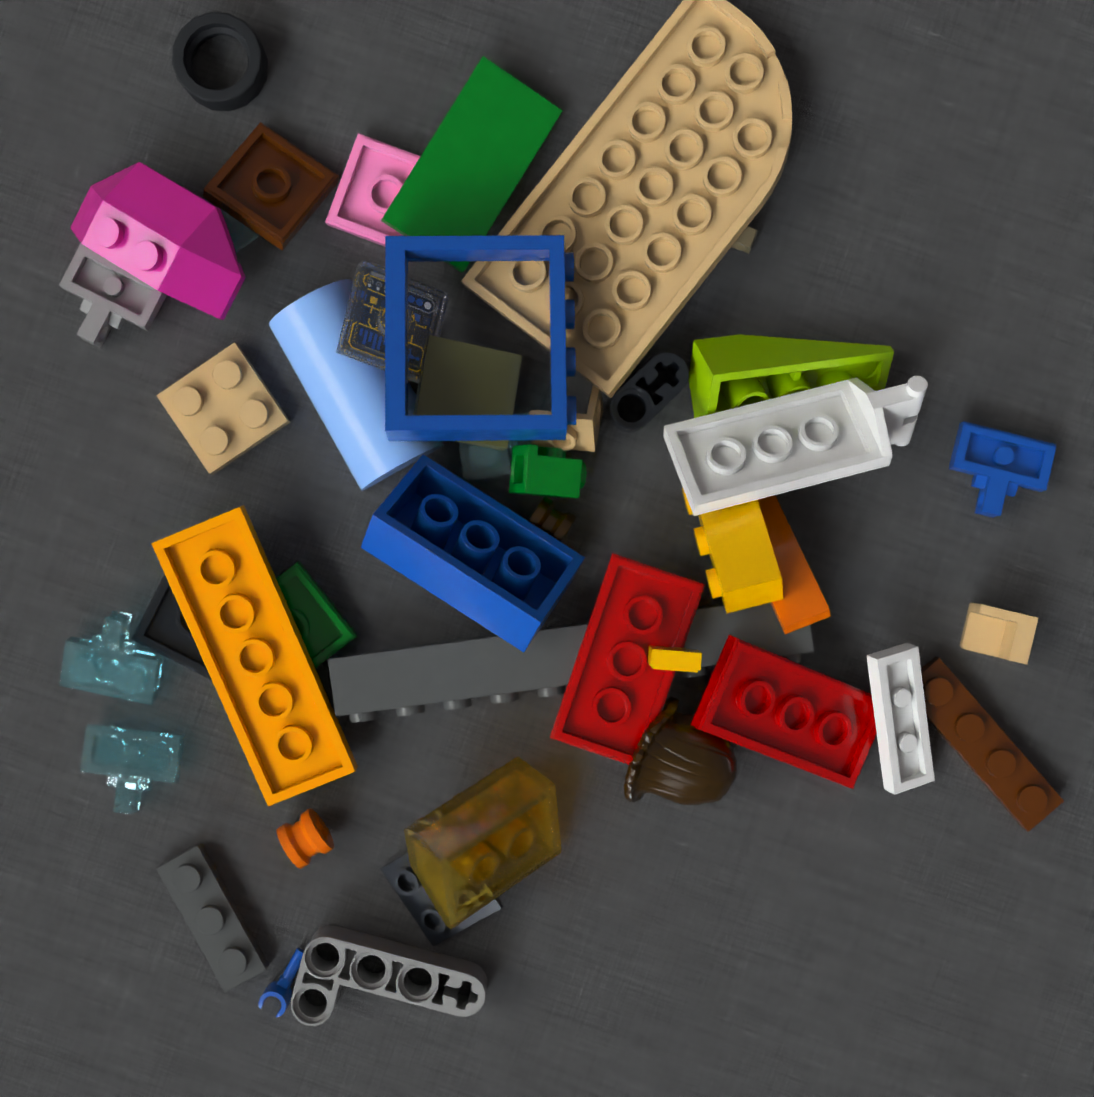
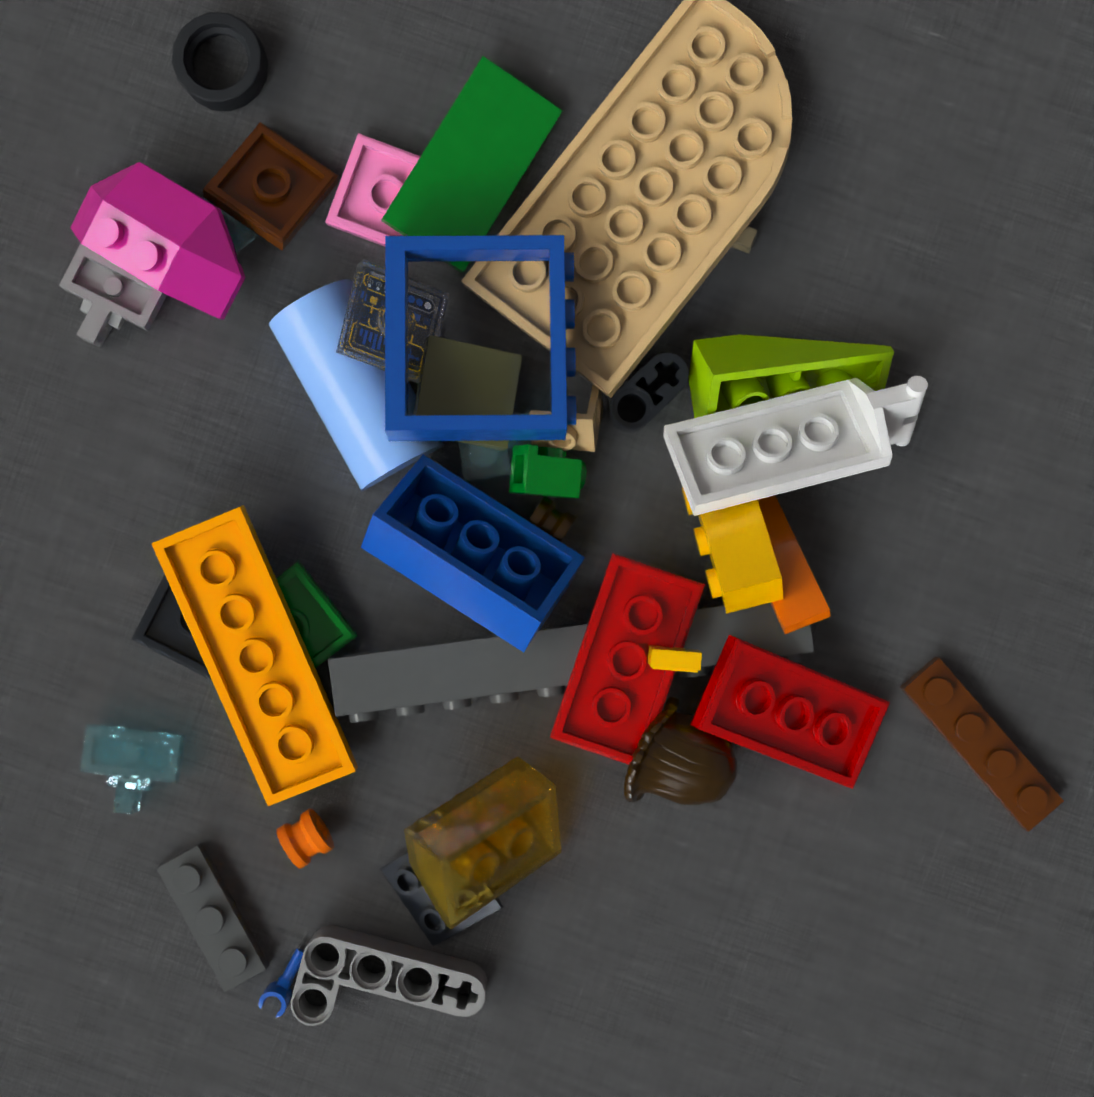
(112, 664): clear light blue hinge -> none
(223, 408): tan plate -> none
(900, 718): white plate -> none
(998, 633): tan panel -> none
(1000, 464): blue hinge -> none

